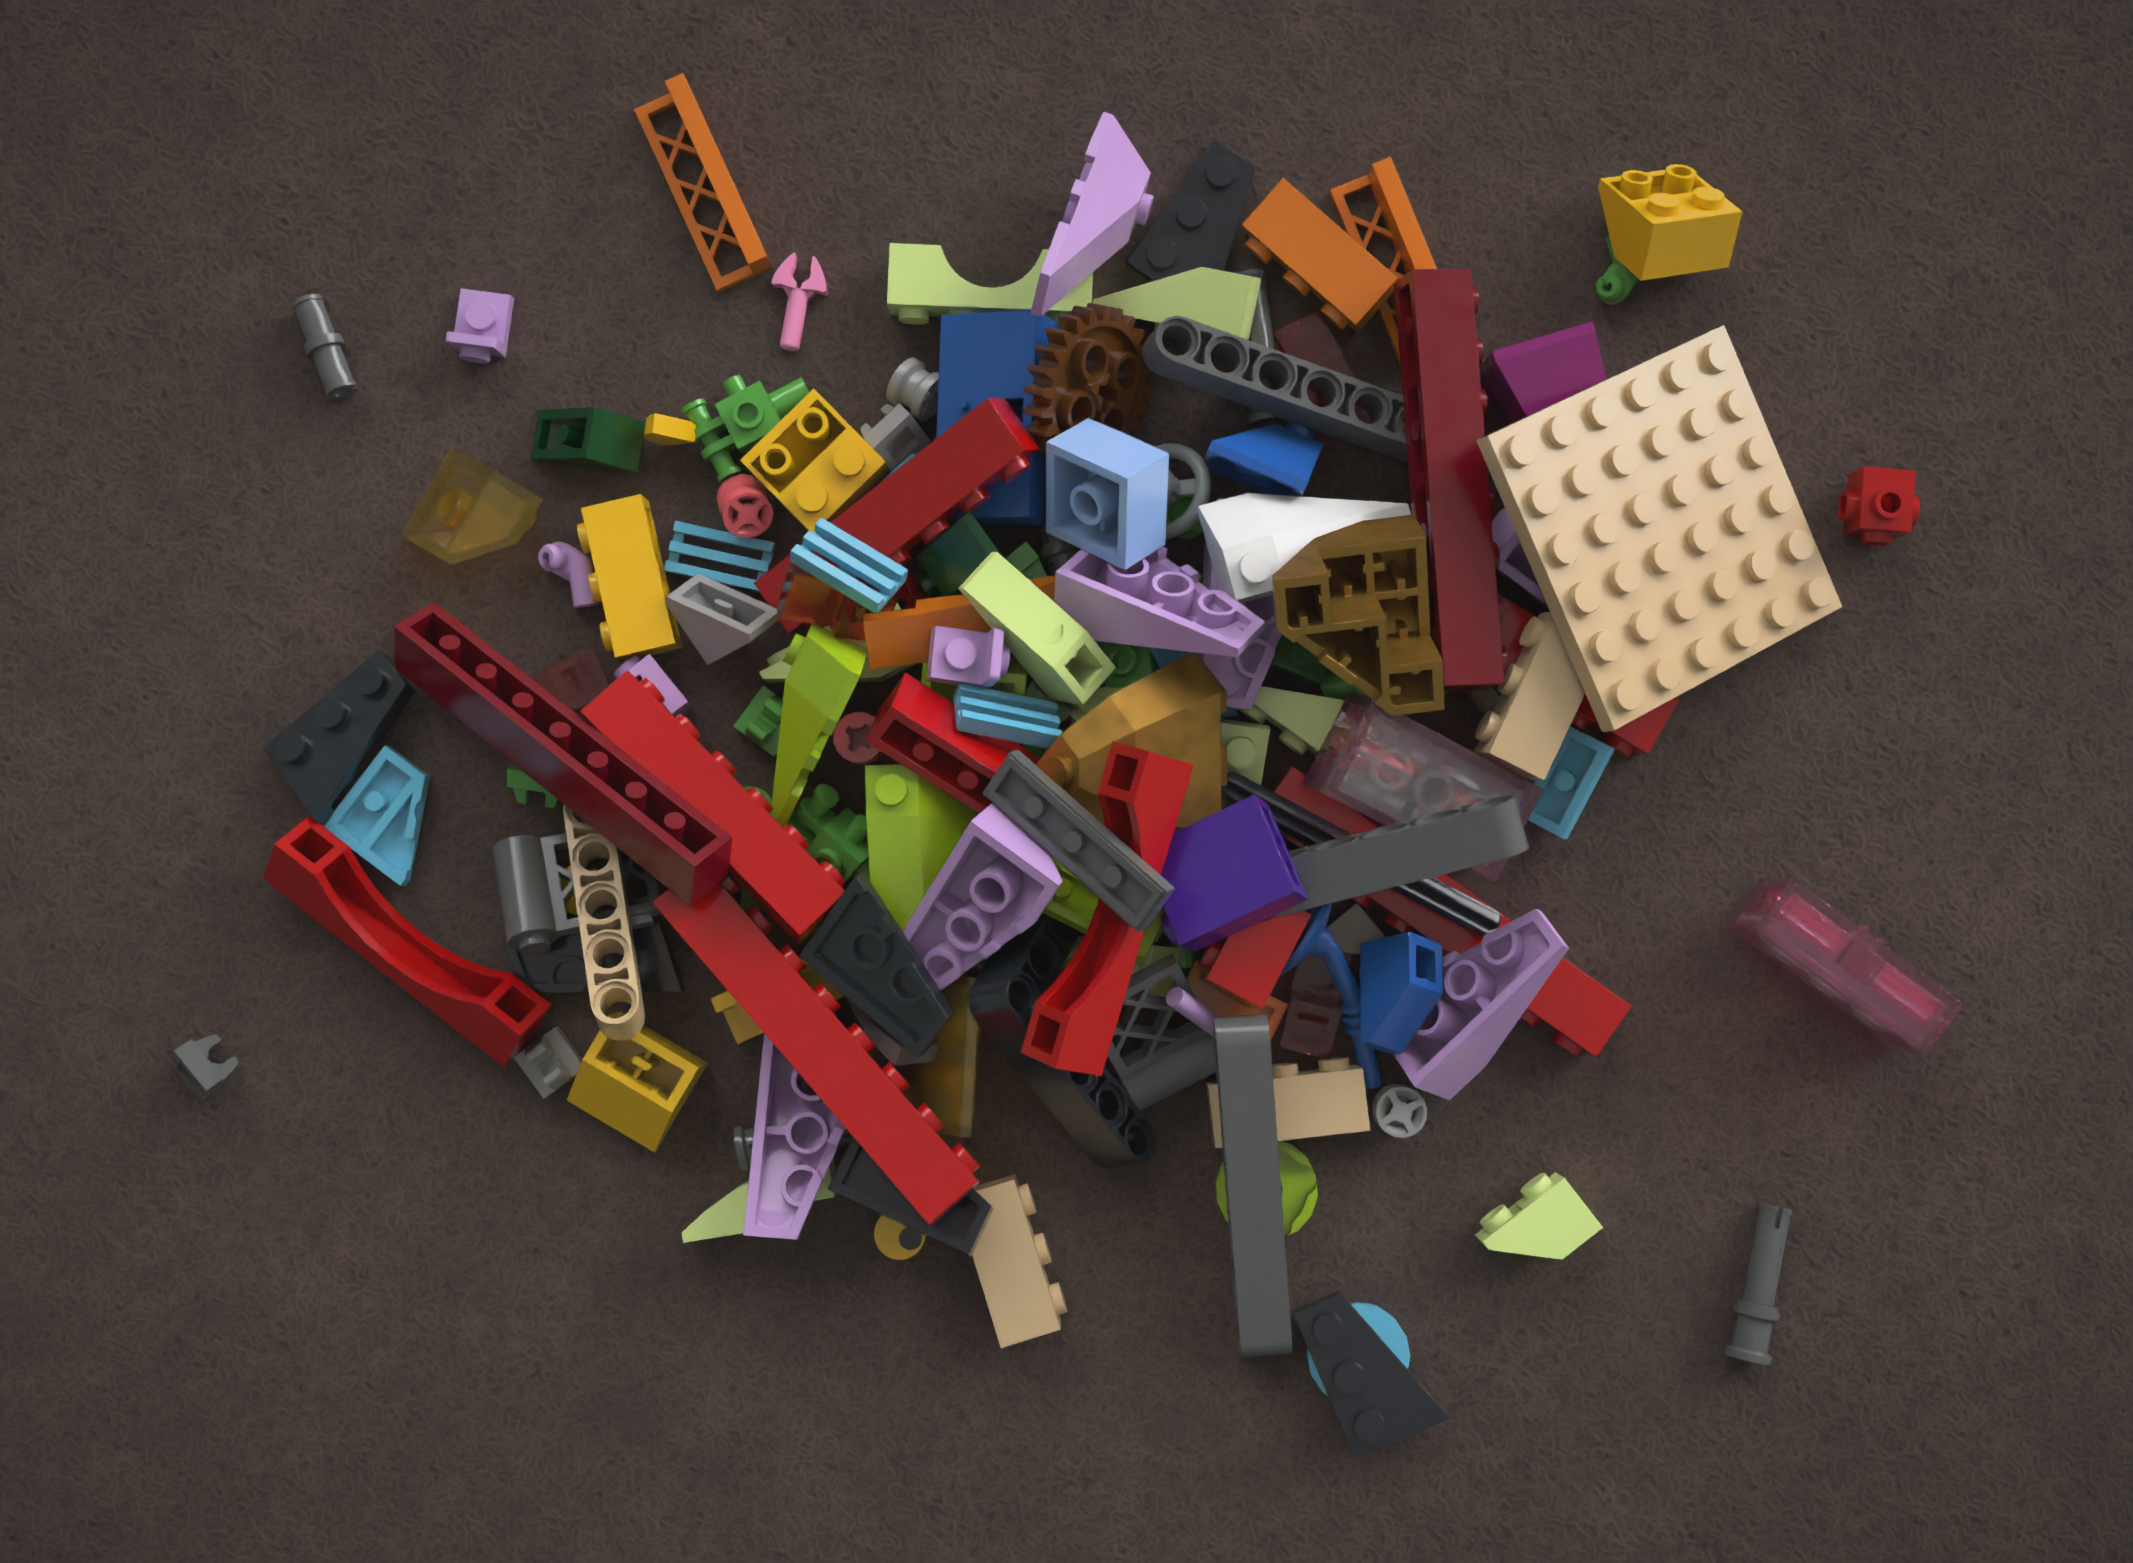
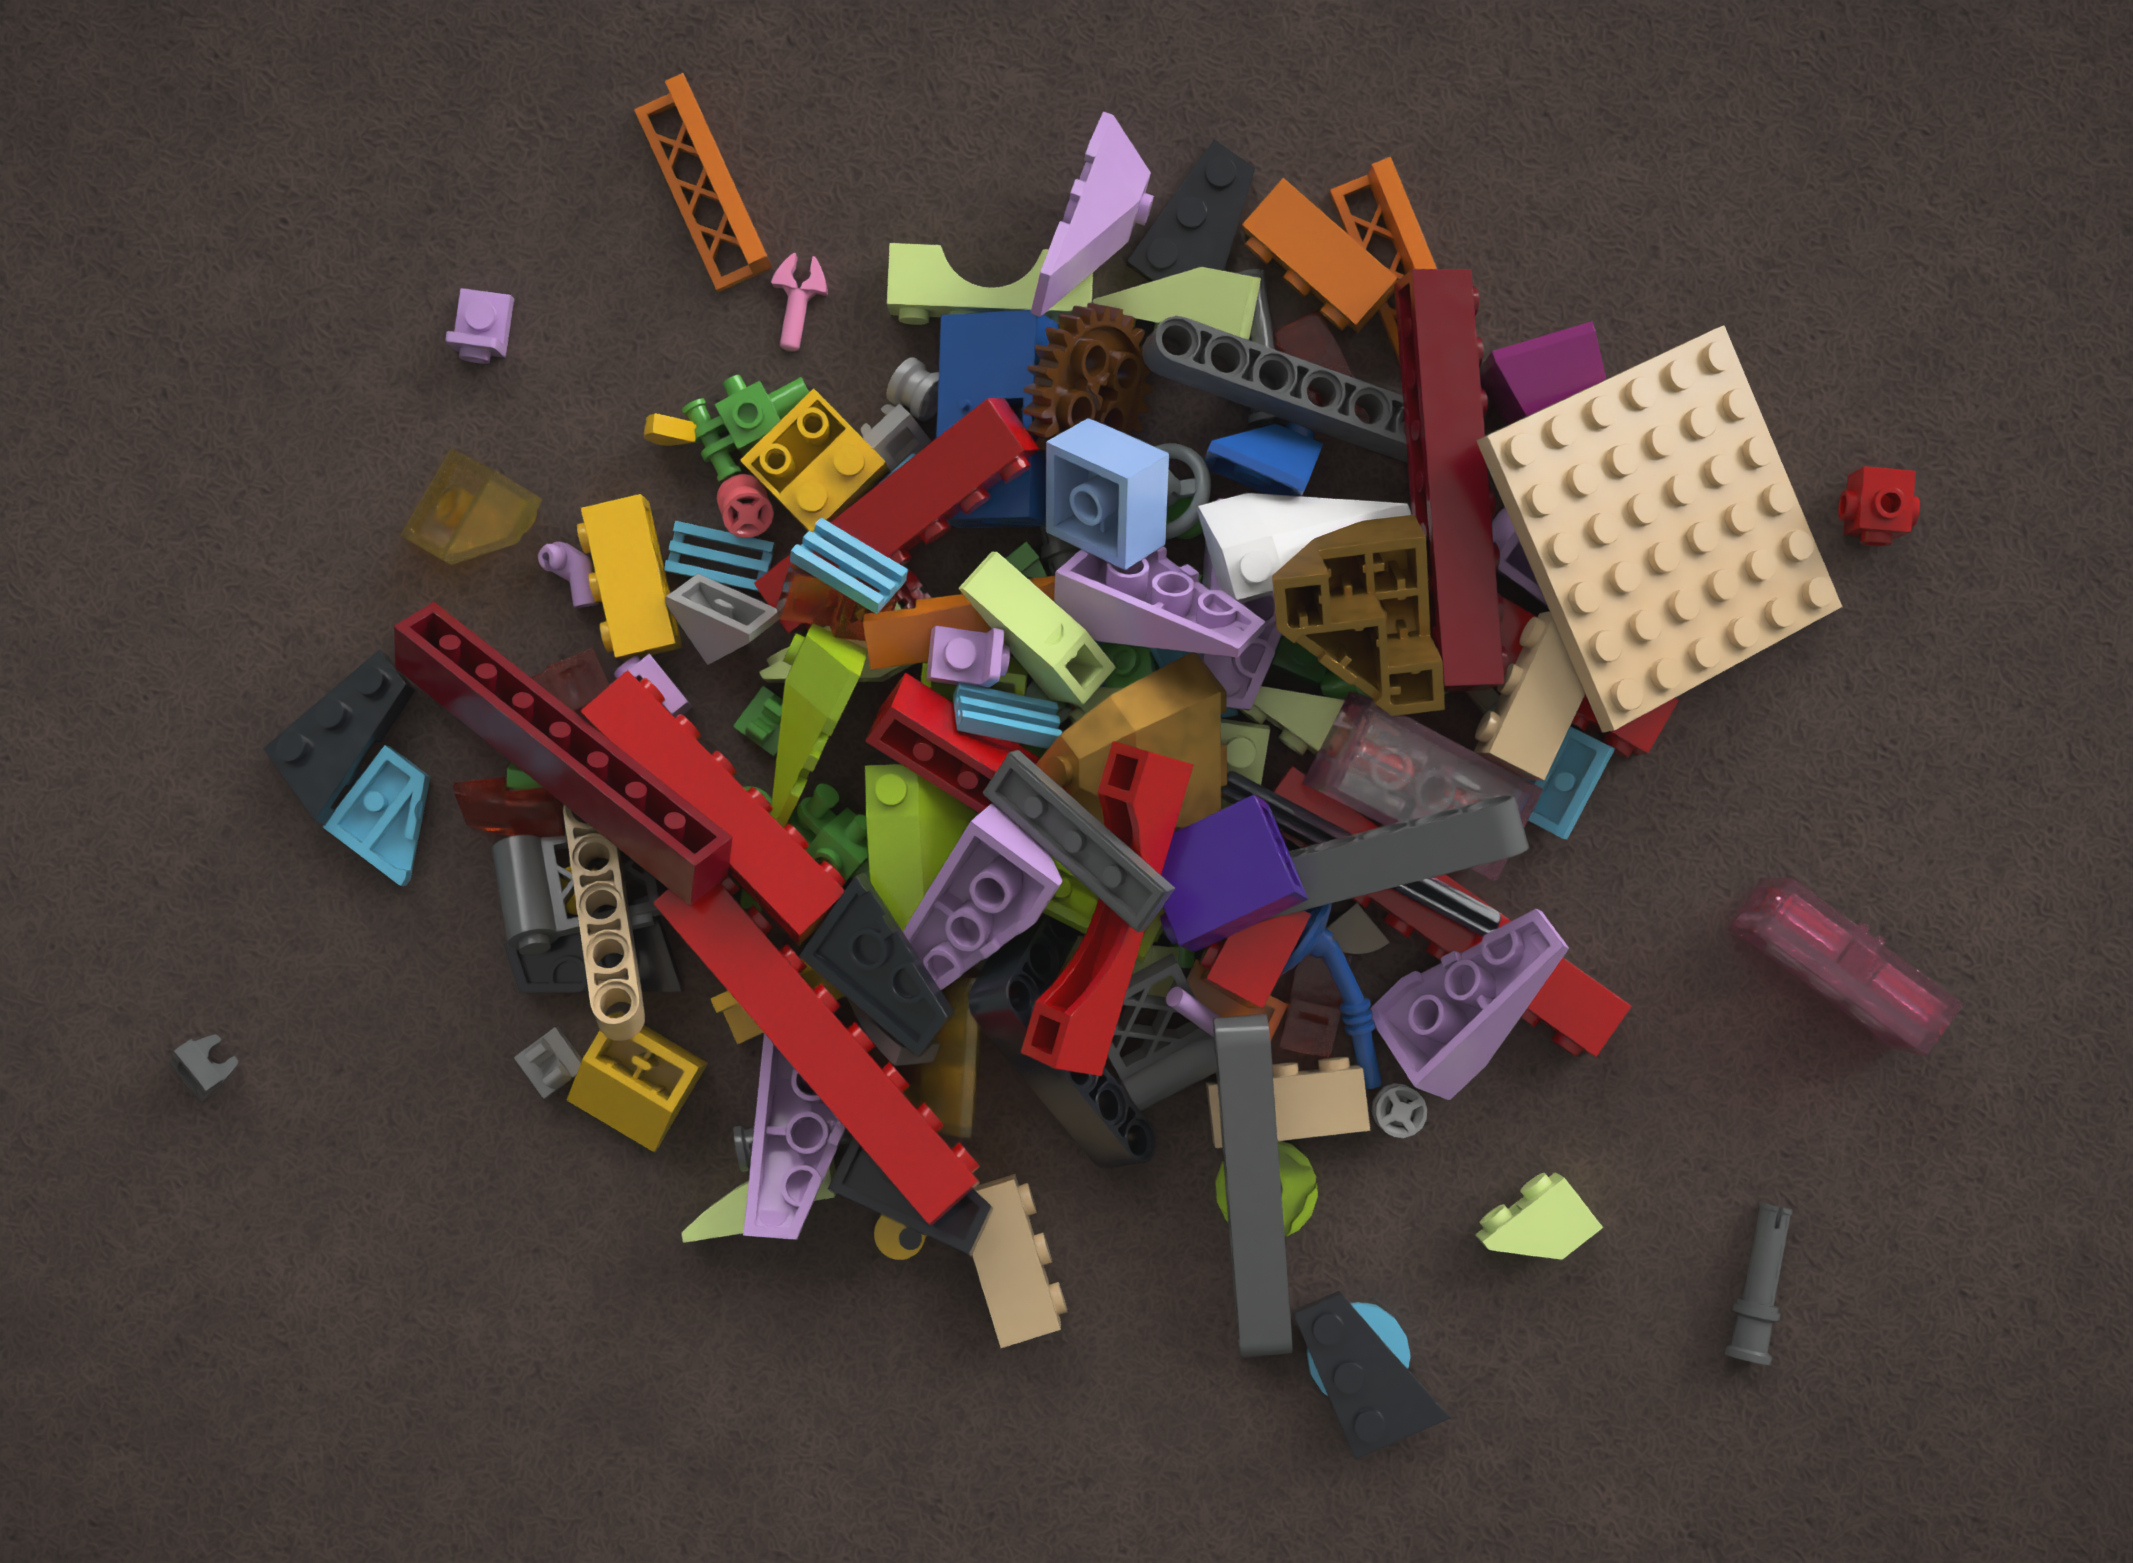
(324, 346): dark grey pin -> none
(331, 887): red arch -> none
(496, 809): none -> clear red slope
(589, 439): dark green slope -> none
(861, 751): coral wheel -> none
(952, 558): dark green slope -> none
(1397, 989): blue slope -> none
(1616, 282): bright green arm -> none
(1668, 222): yellow slope -> none

